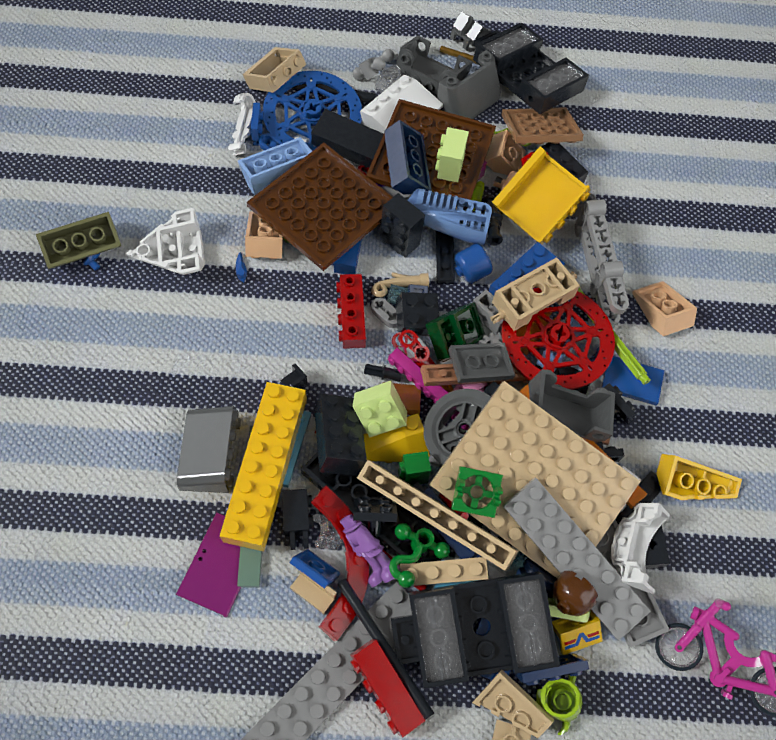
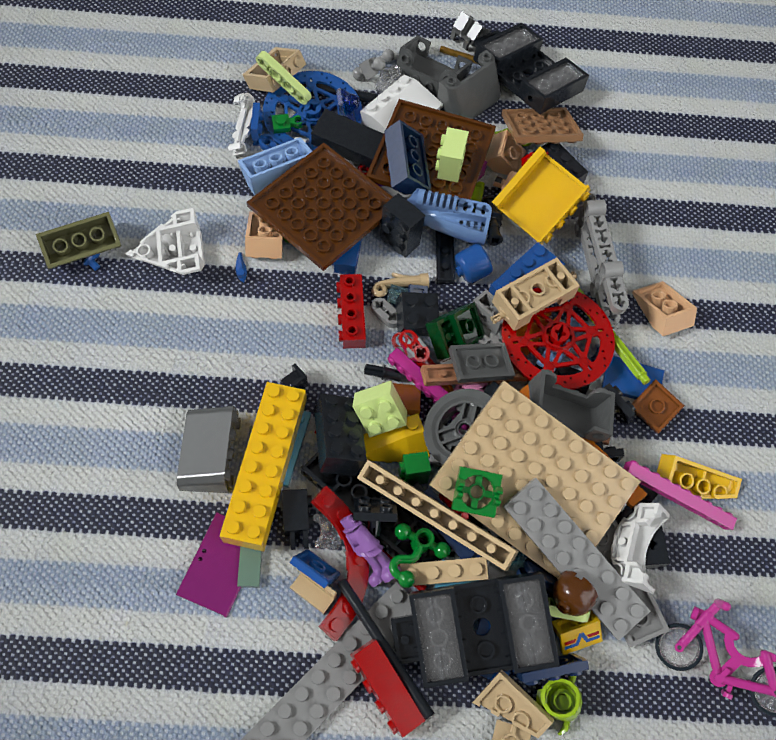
(283, 77): none -> yellowish green beam
(283, 123): none -> green plate
(347, 103): none -> clear blue tile
(657, 406): none -> dark orange tile
(681, 496): none -> dark pink piece

